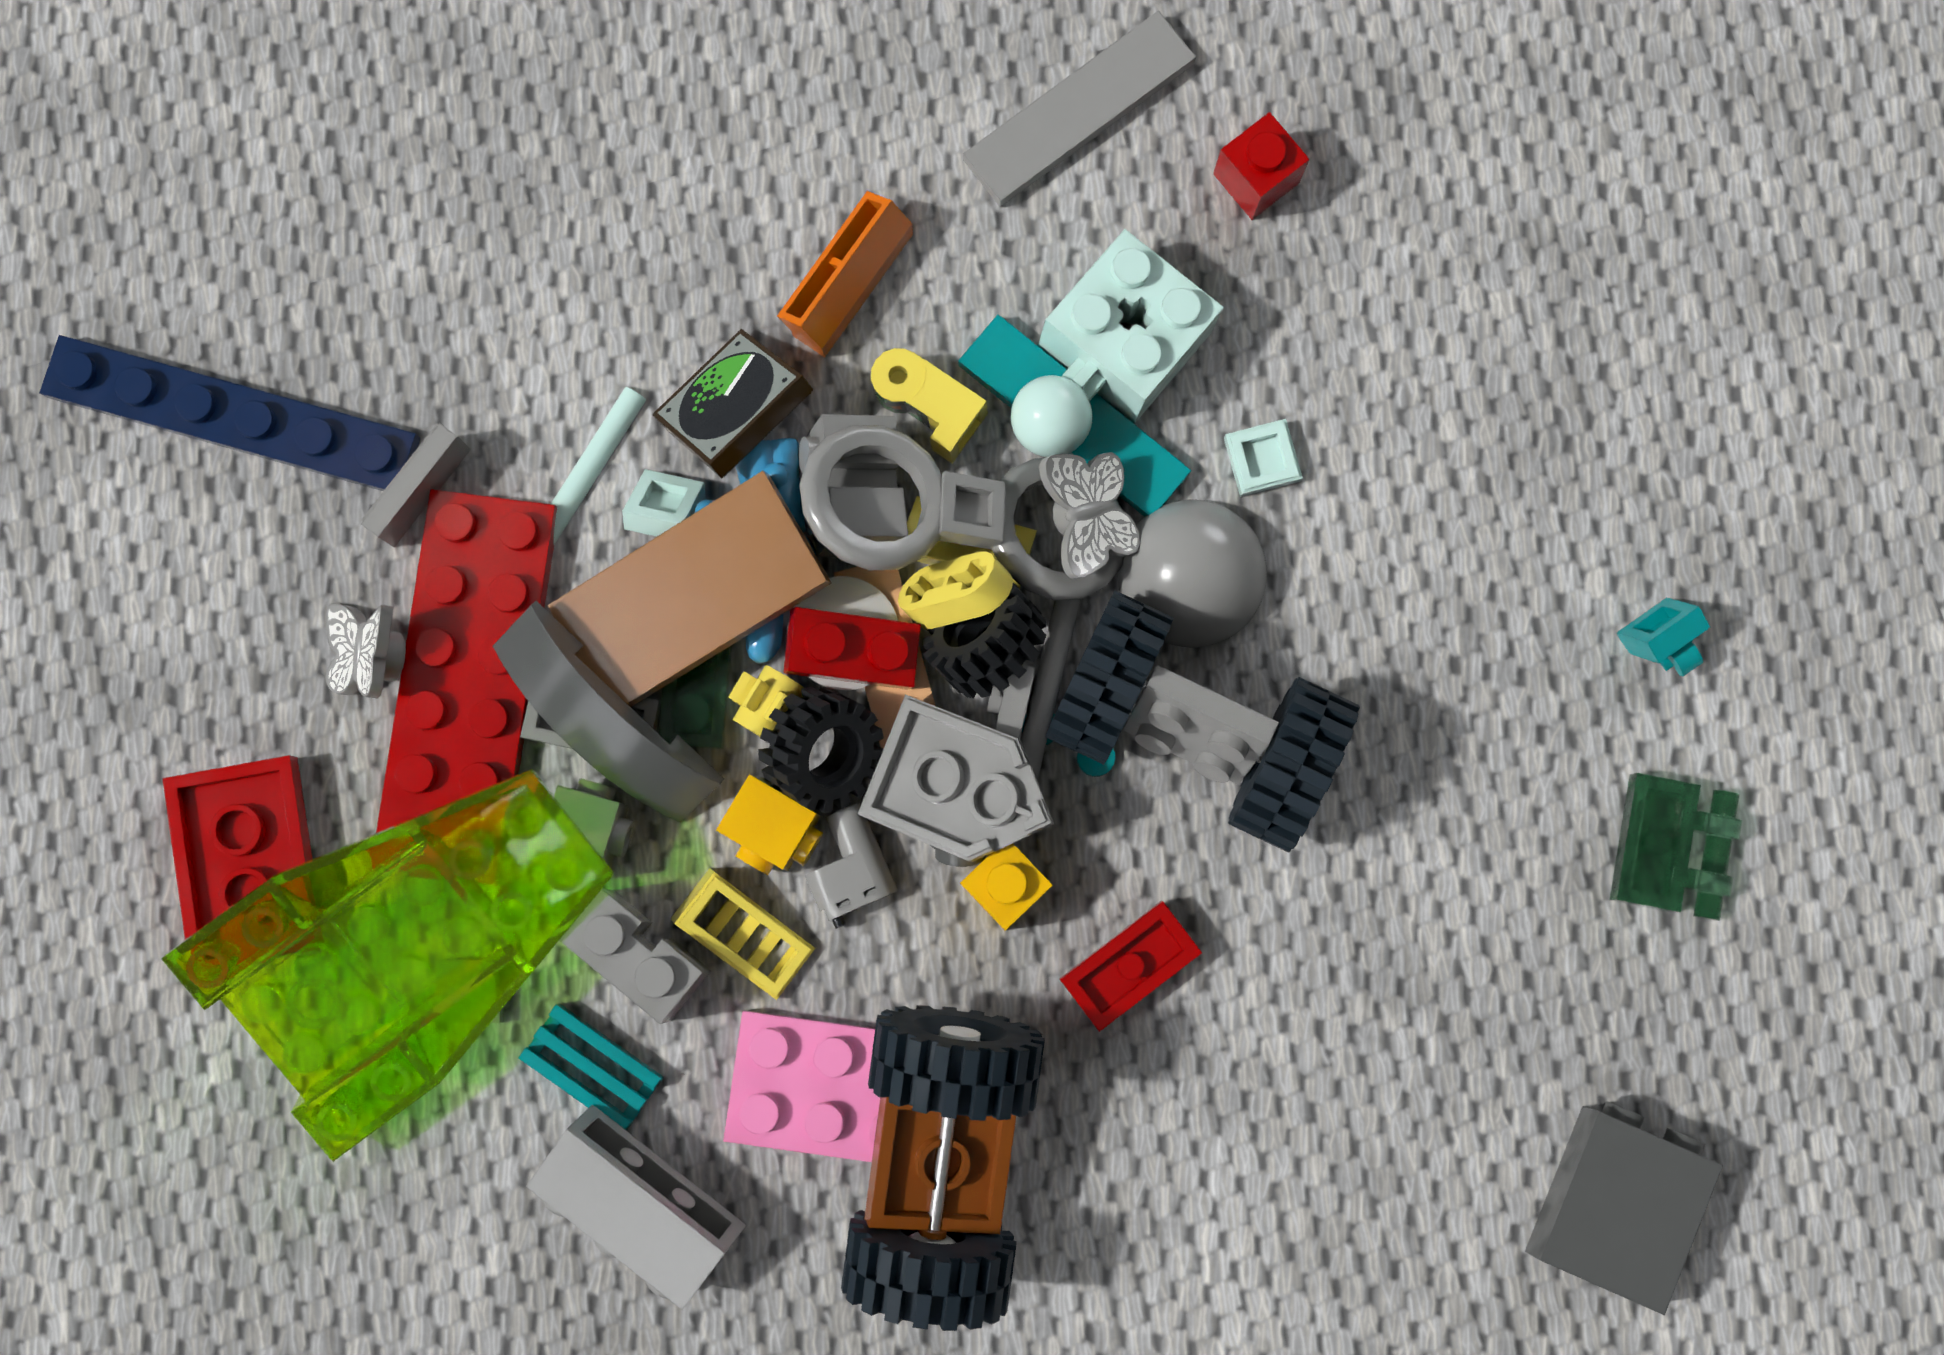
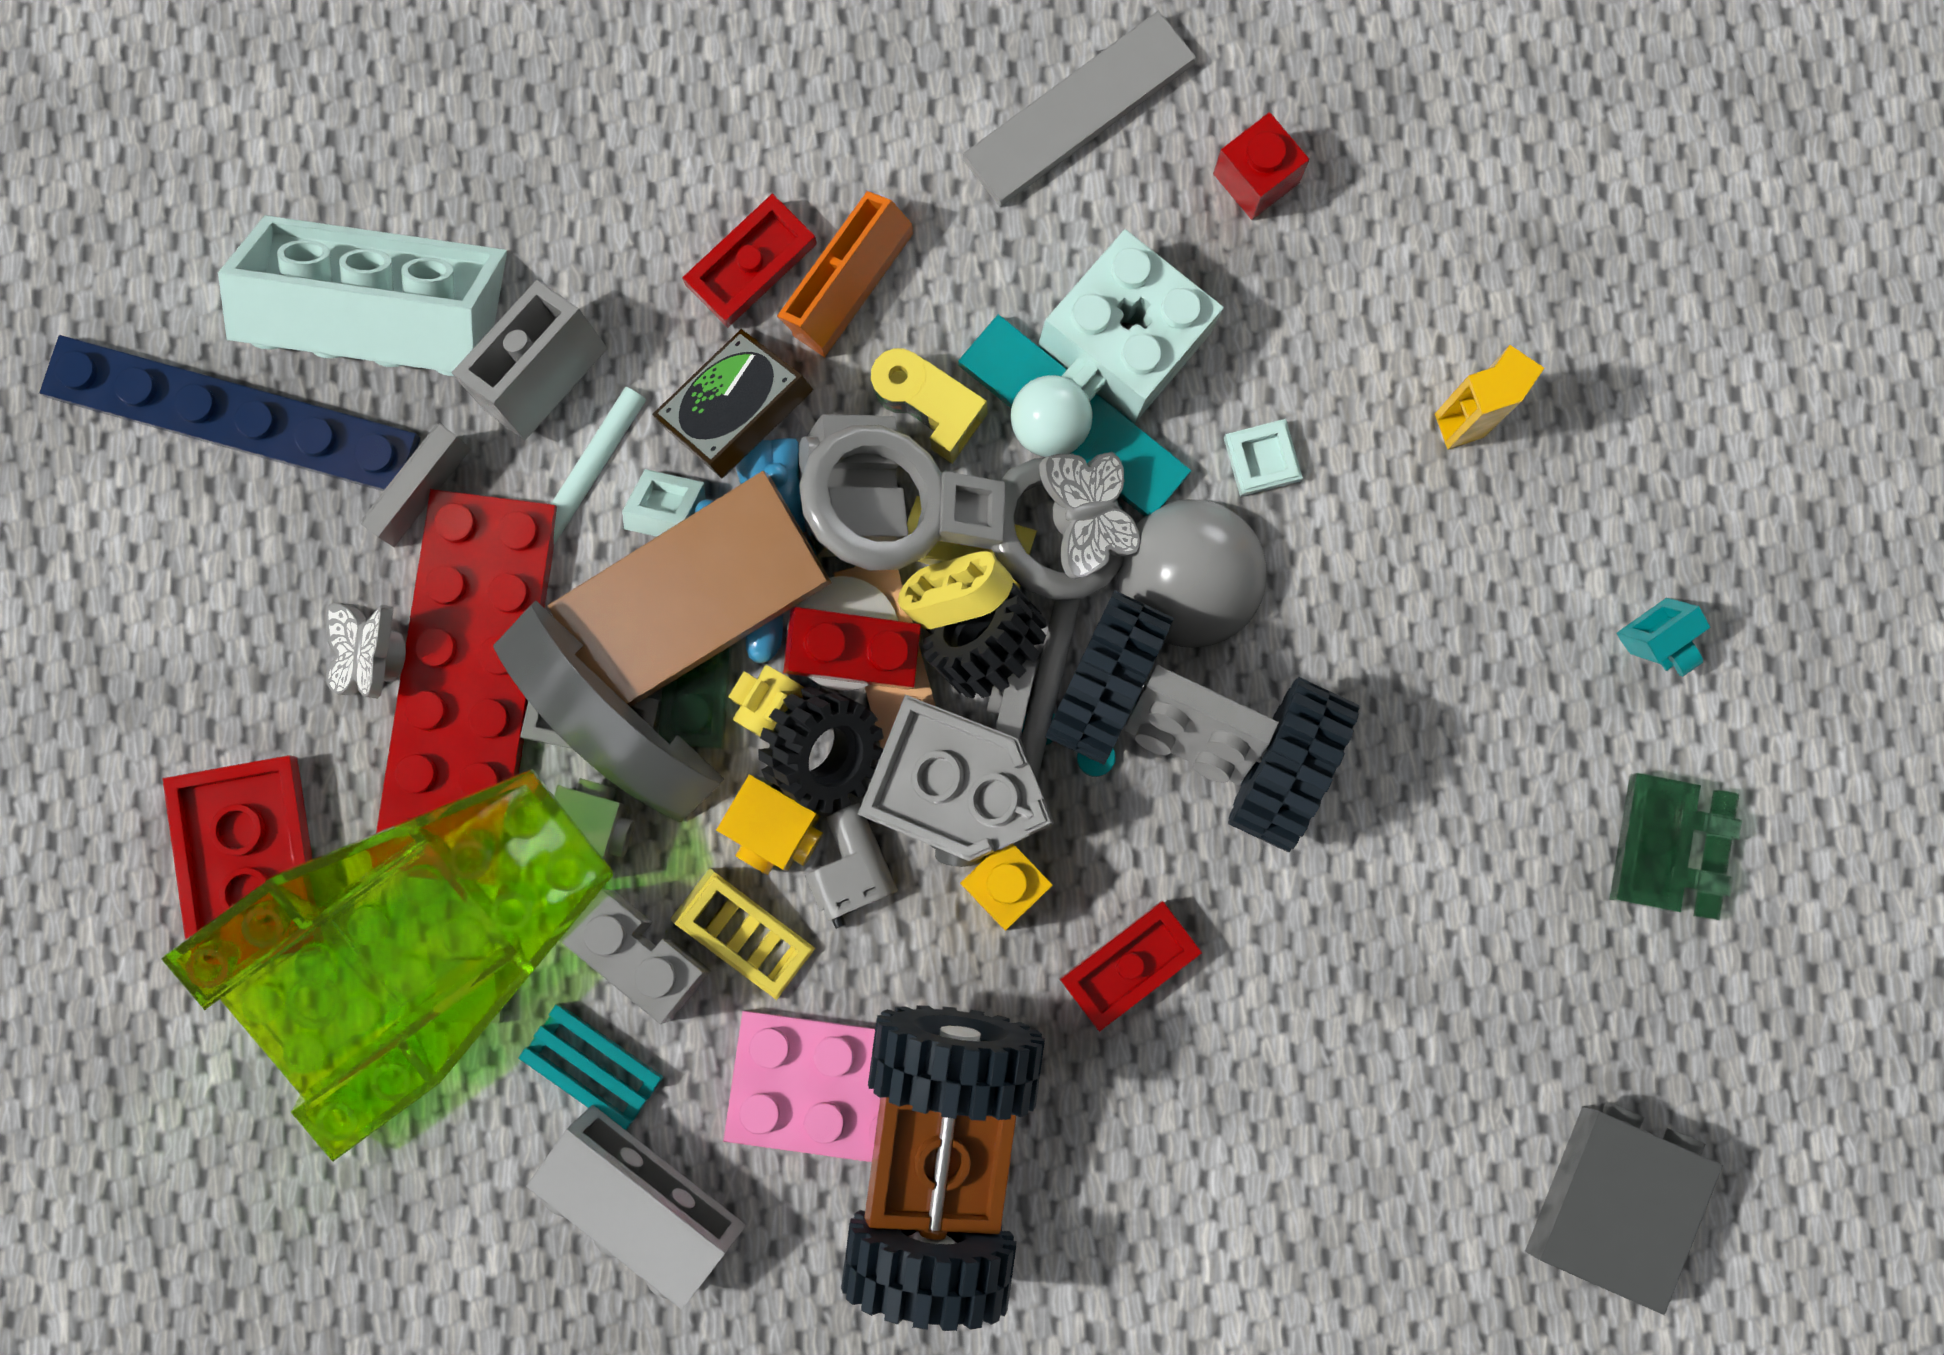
(360, 294): none -> light aqua slope
(530, 359): none -> light grey brick
(749, 260): none -> red plate
(1486, 398): none -> yellow piece

